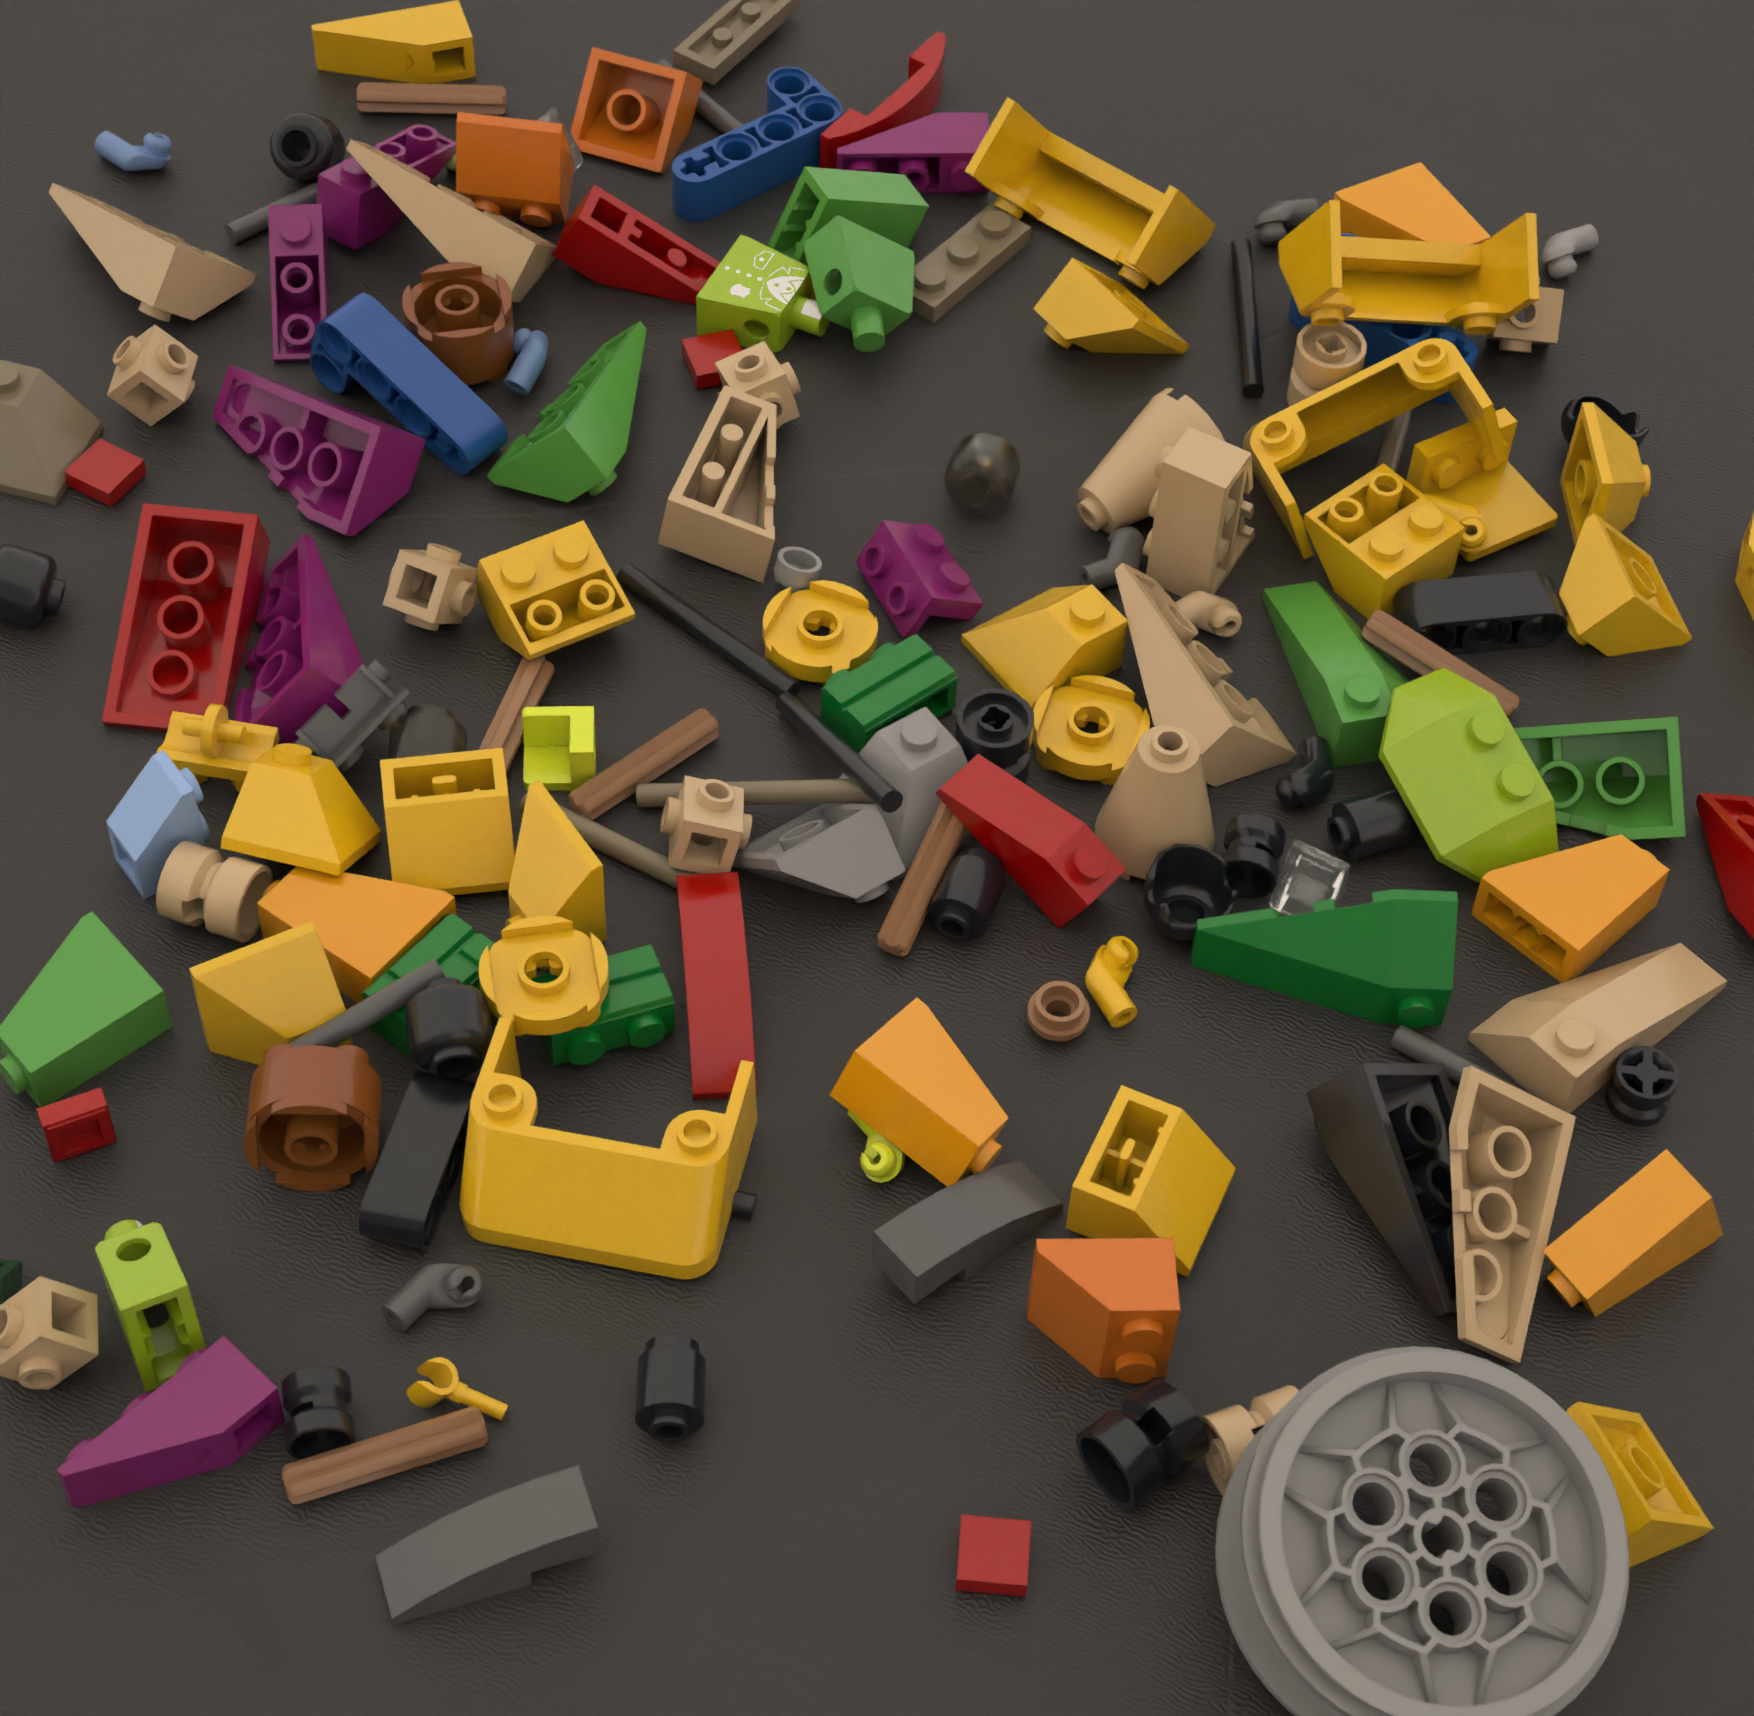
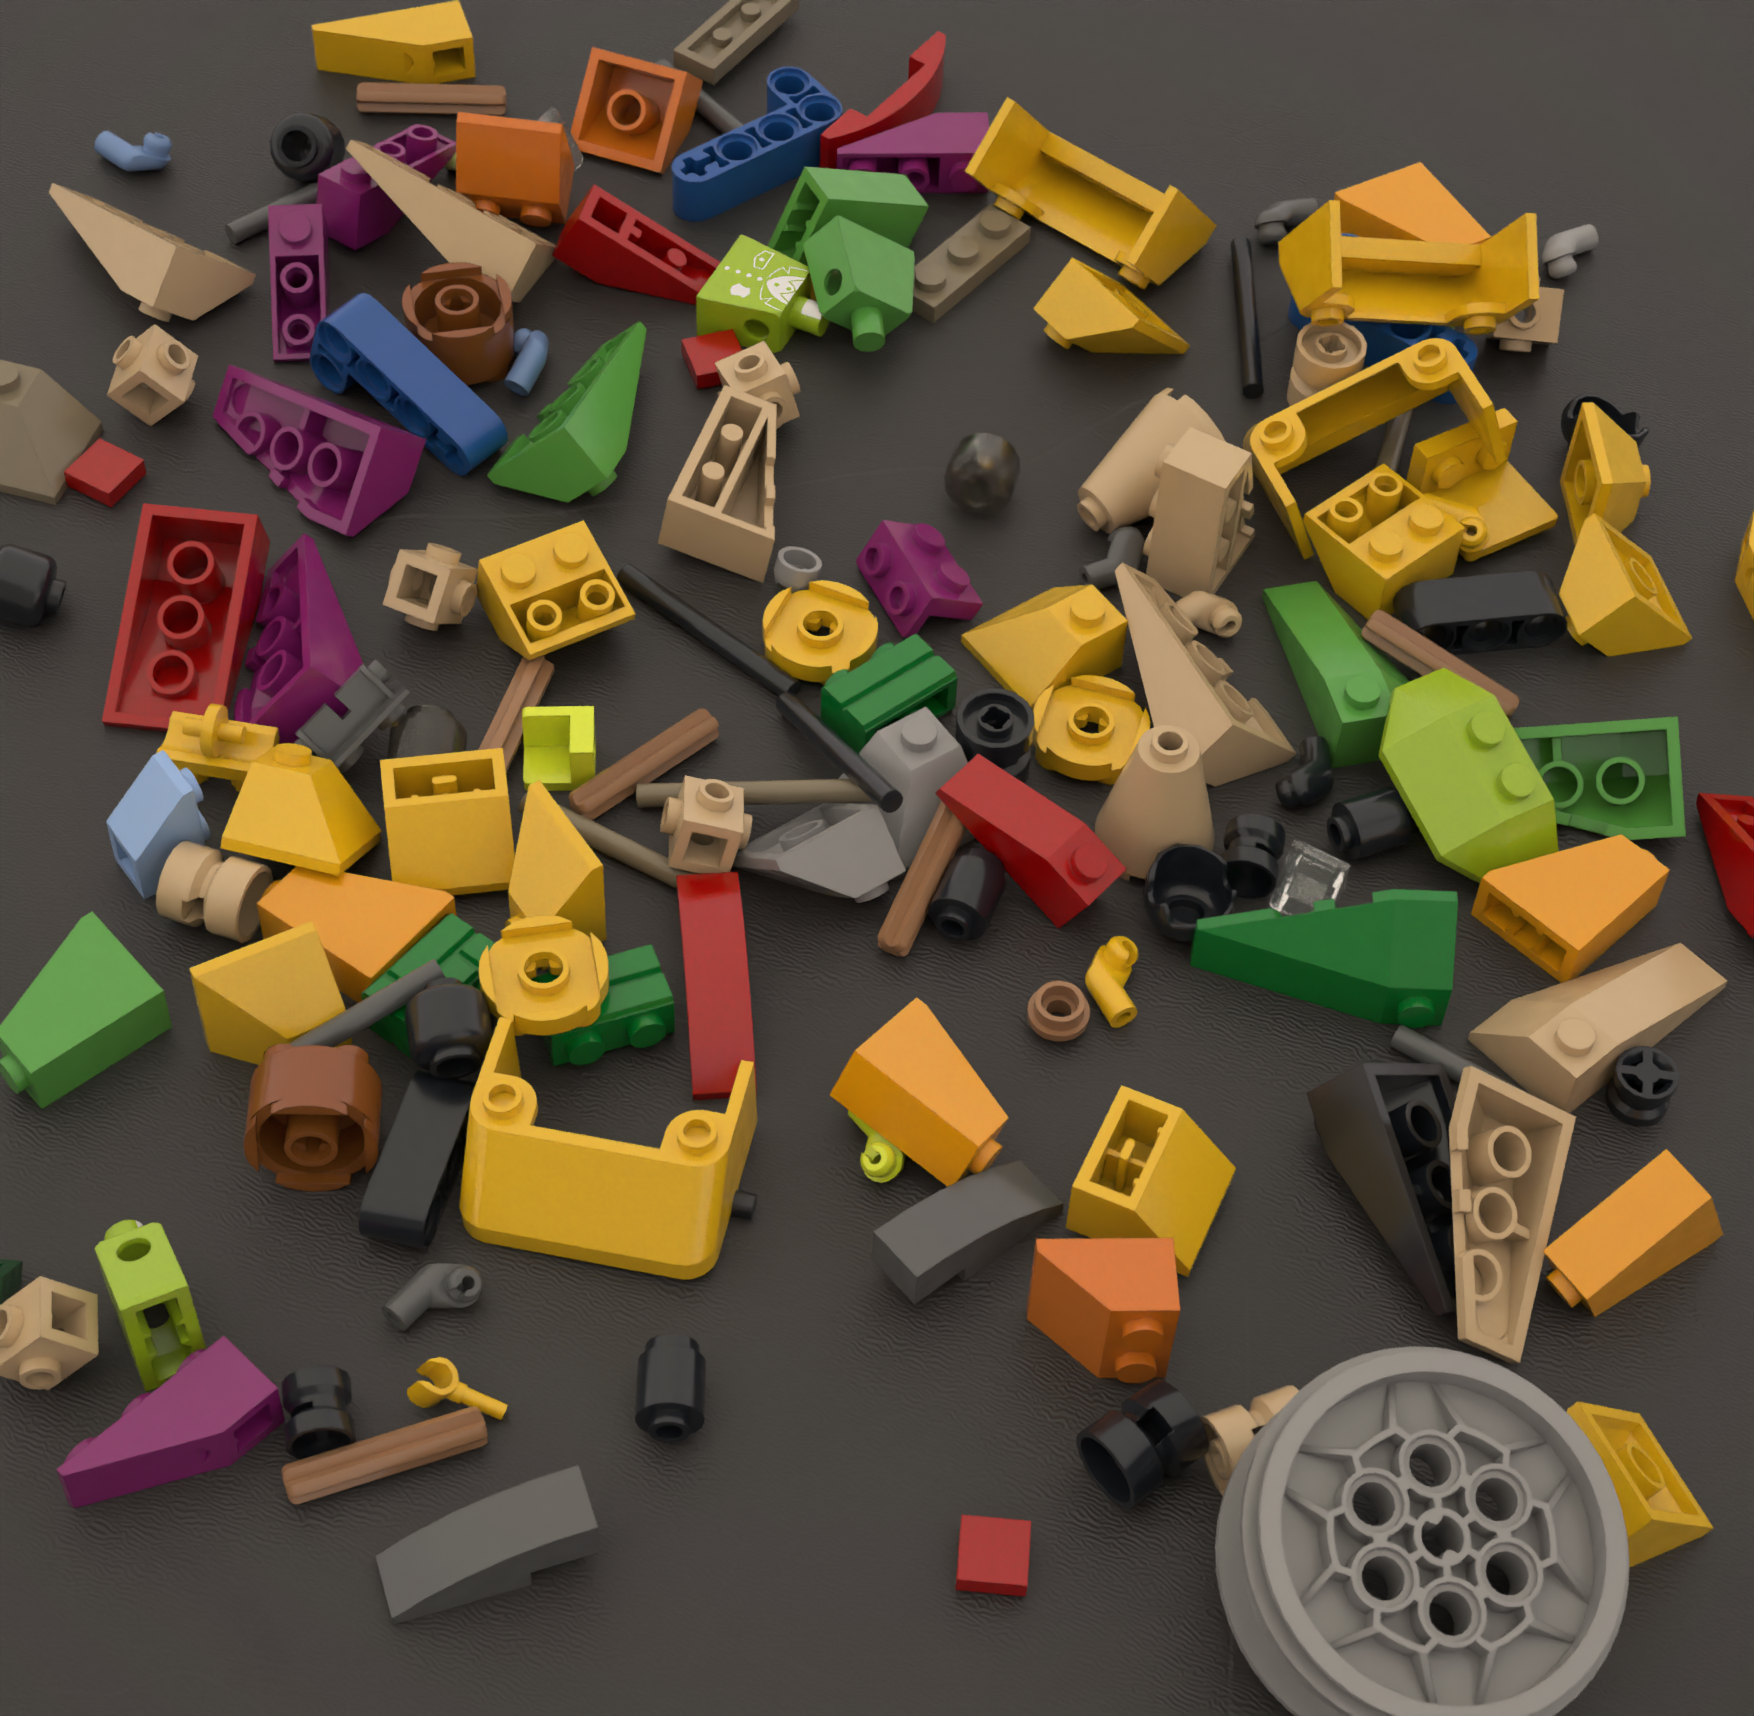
(77, 1124): red tile -> none

